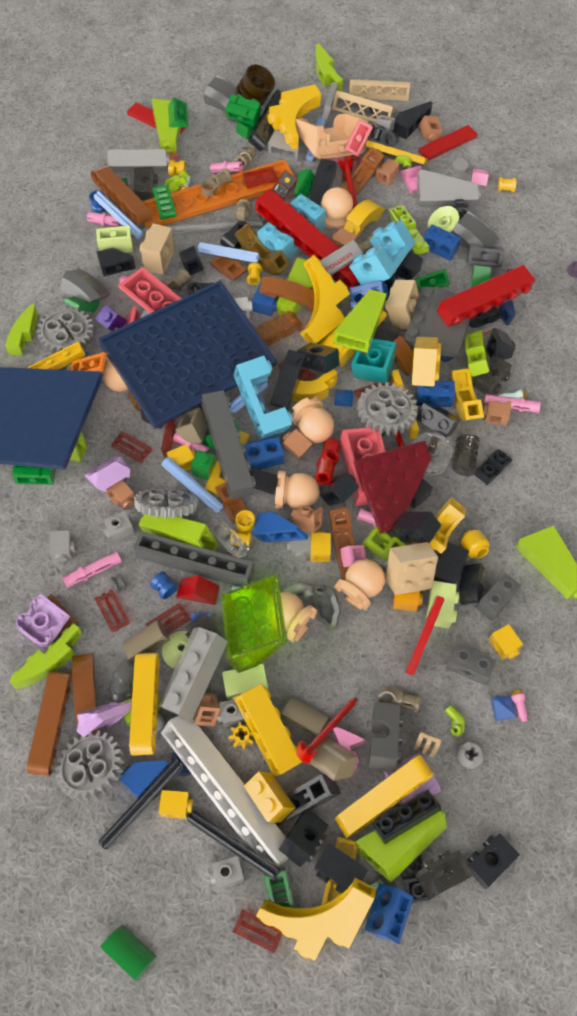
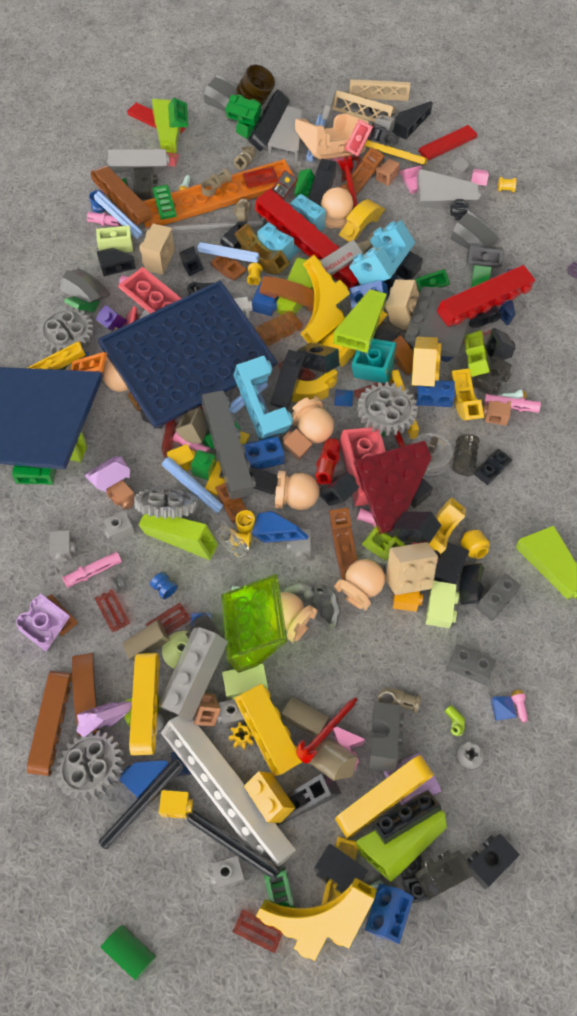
(22, 331): lime slope -> none
(40, 664): lime slope -> none
(122, 683): dark grey arm -> none
(143, 455): clear red tile -> none
(176, 167): yellow wheel -> none
(177, 180): lime plate -> none
(178, 281): dark tan connector -> none
(194, 559): dark grey brick -> none
(198, 590): red slope -> none
(231, 166): bright pink pin -> none
(293, 106): yellow arch -> none
(304, 837): black brick -> none
(307, 518): nougat brick -> none
(320, 547): yellow brick -> none
(324, 68): lime slope -> none
(343, 237): nougat brick -> none
(351, 554): bright pink slope -> none
(400, 213): lime slope -> none
(404, 160): lime arm -> none
(424, 635): tile -> none
(426, 747): tan tile -> none
(430, 131): nougat brick -> none
(437, 419): black brick -> none
(442, 242): blue brick -> none
(445, 218): yellowish green dish -> none
(506, 642): yellow brick -> none

